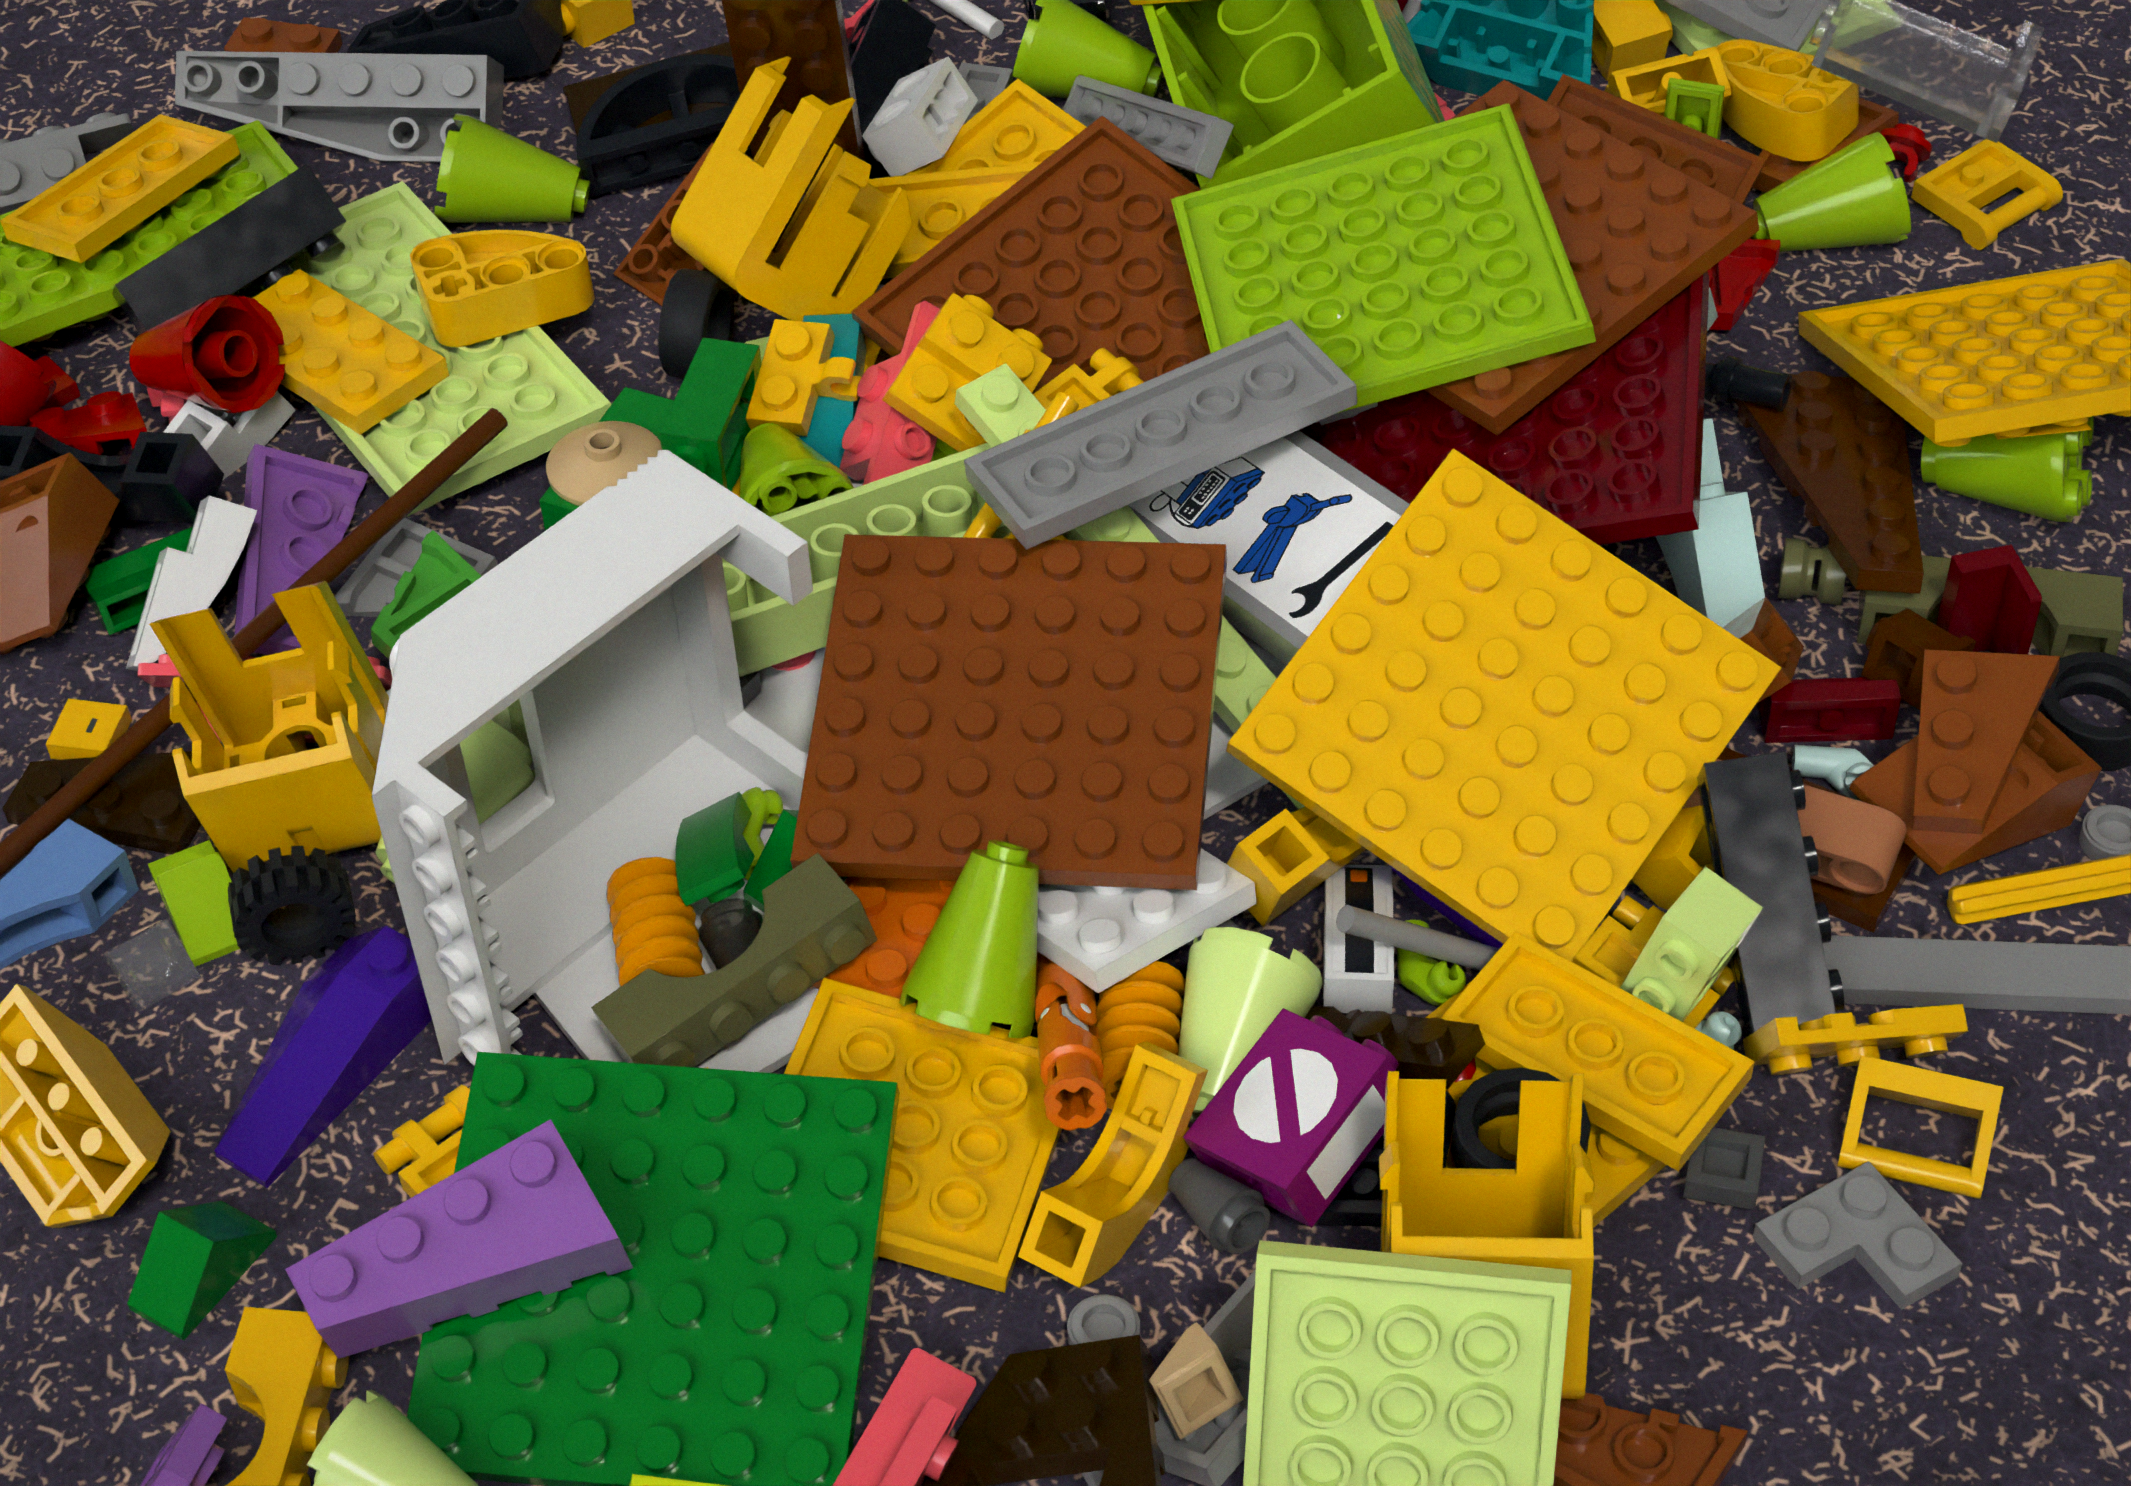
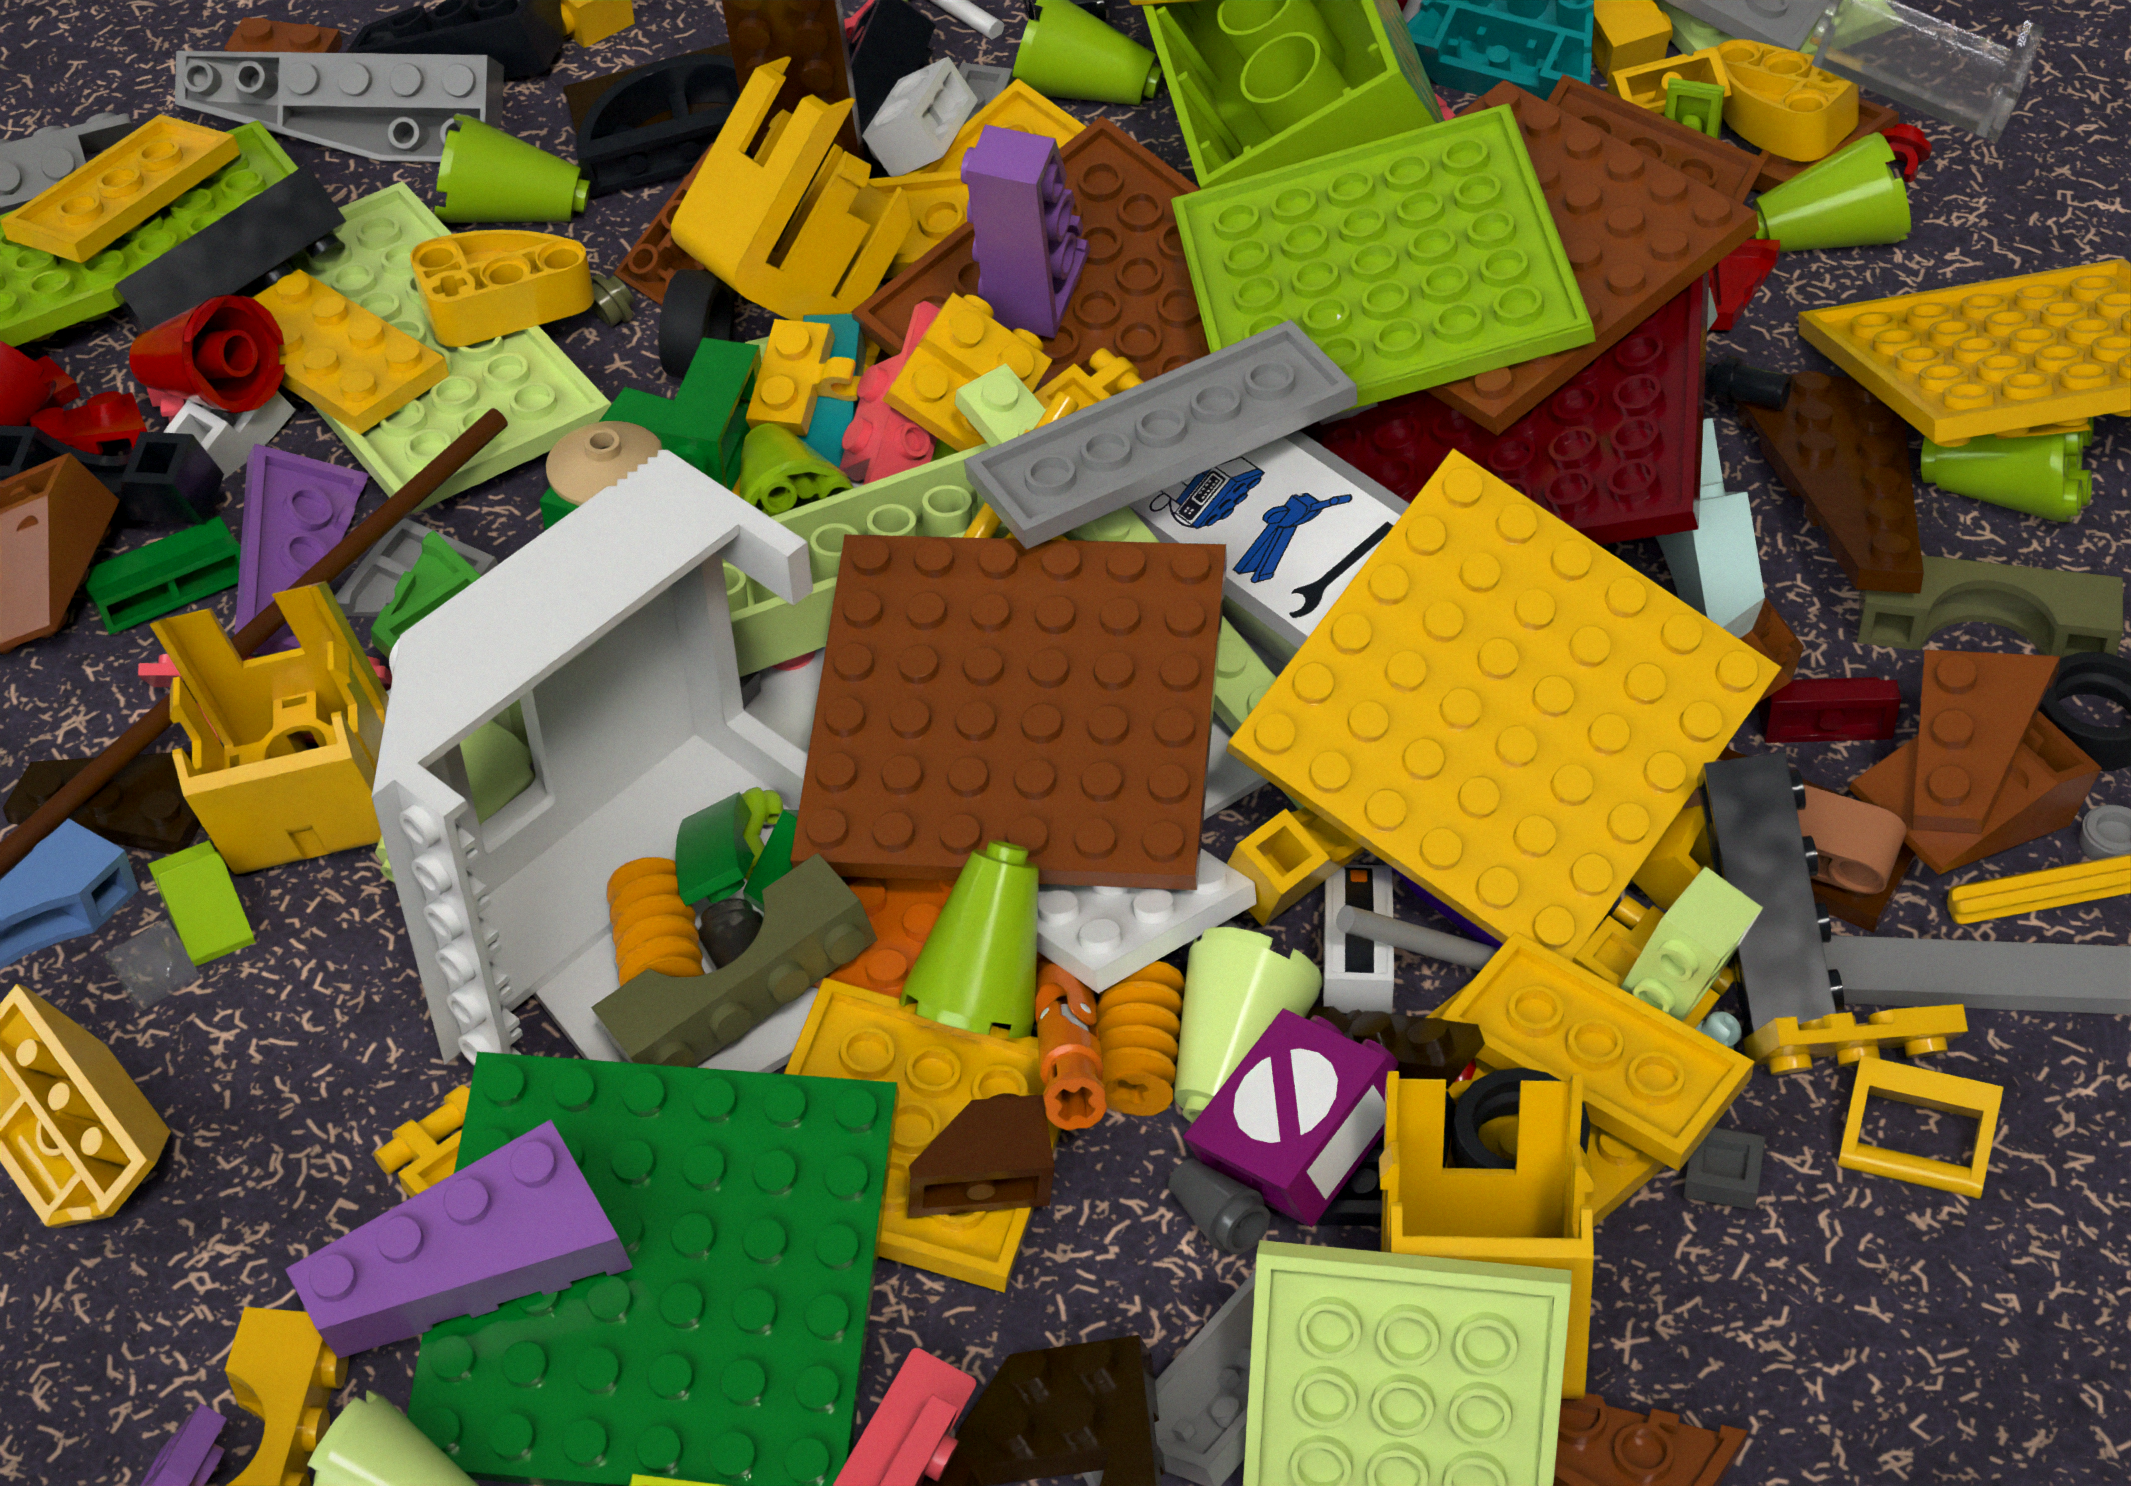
(87, 729): yellow tile -> none
(192, 578): white slope -> none
(194, 1262): green slope -> none
(288, 880): black tyre -> none
(327, 1051): dark purple wedge -> none
(612, 300): none -> olive plate
(985, 1160): none -> reddish brown slope
(1023, 228): none -> medium lavender wedge
(1101, 1209): yellow arch -> none
(1102, 1319): light grey tile -> none
(1166, 129): light grey tile -> none
(1194, 1382): tan slope -> none
(1428, 977): lime arm -> none
(1798, 573): olive wheel -> none
(1833, 764): light aqua arm -> none
(1864, 1221): light grey plate -> none
(1898, 650): reddish brown brick -> none
(1977, 178): yellow plate -> none
(1990, 600): dark red panel -> none

